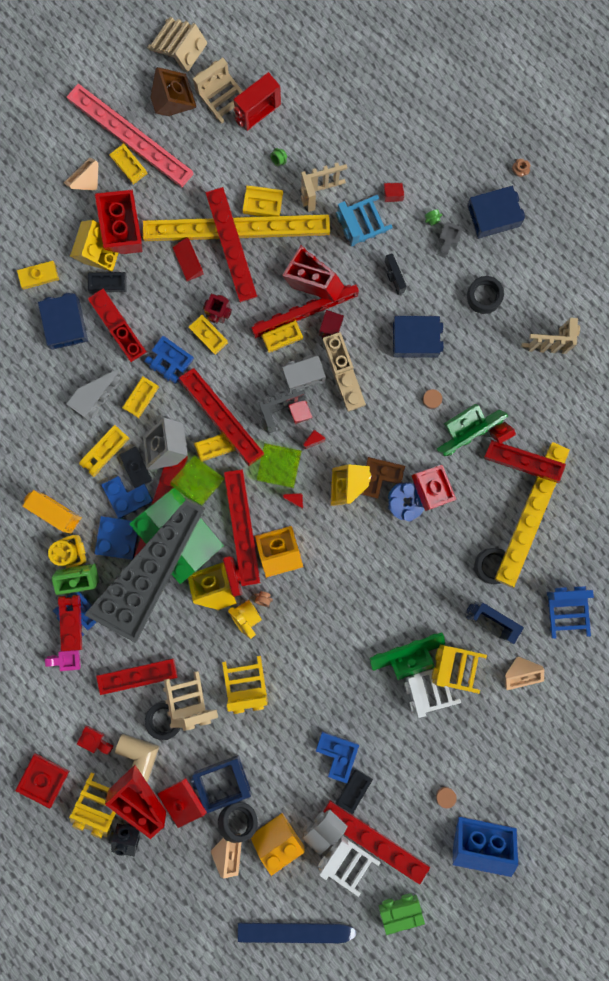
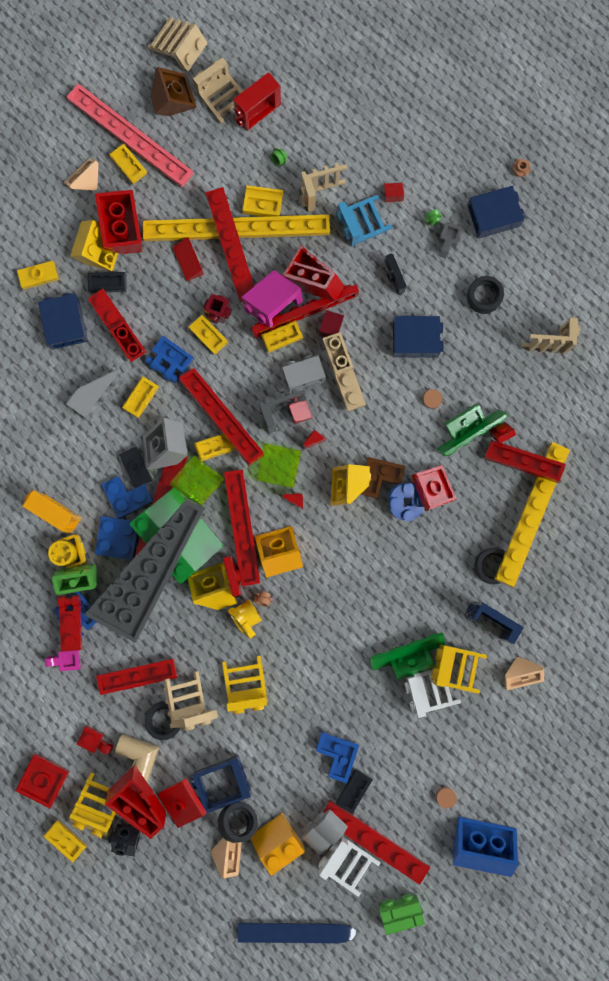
(65, 841): none -> yellow plate
(104, 450): yellow plate -> none
(271, 297): none -> dark pink panel
(565, 598): blue plate -> none

